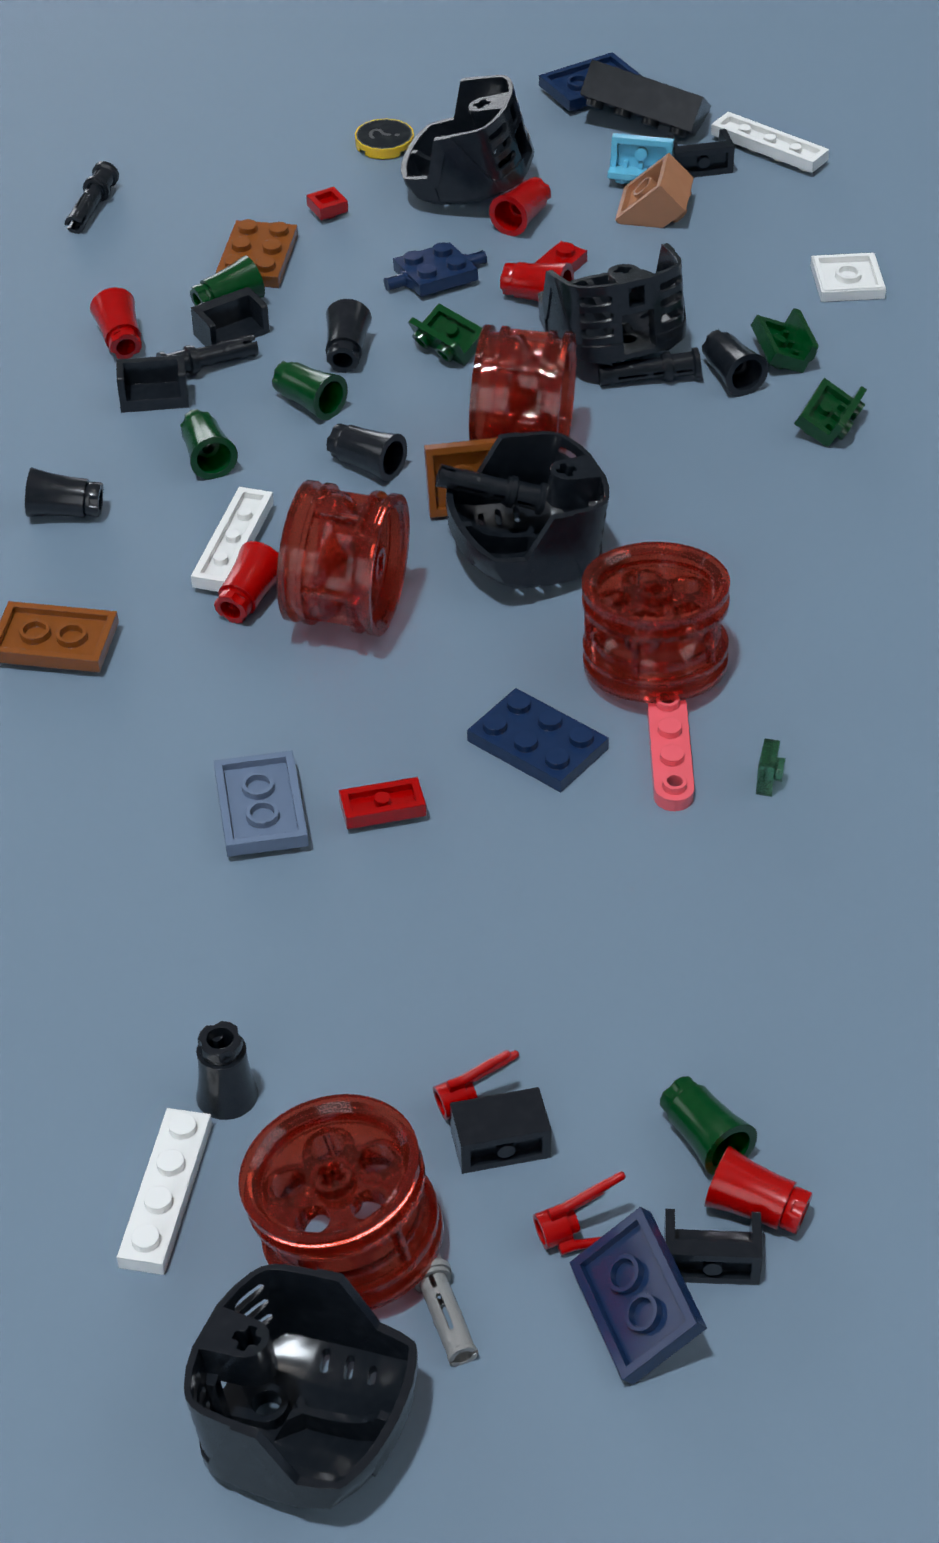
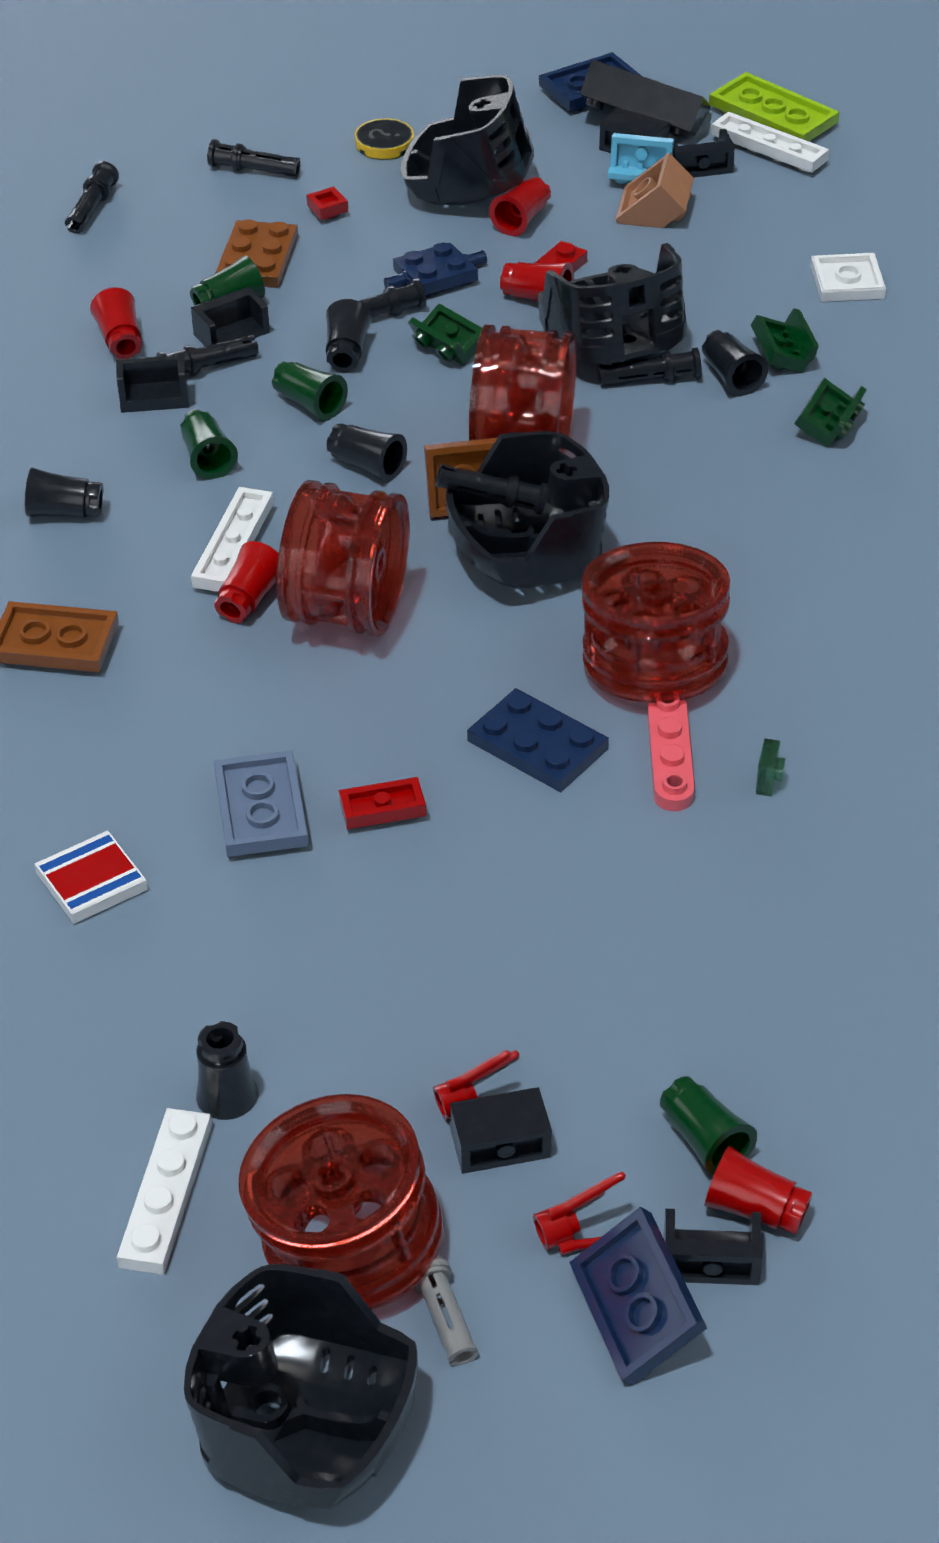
(91, 877): none -> tile
(240, 157): none -> black pin
(396, 299): none -> black pin
(632, 123): none -> black panel
(774, 106): none -> lime plate

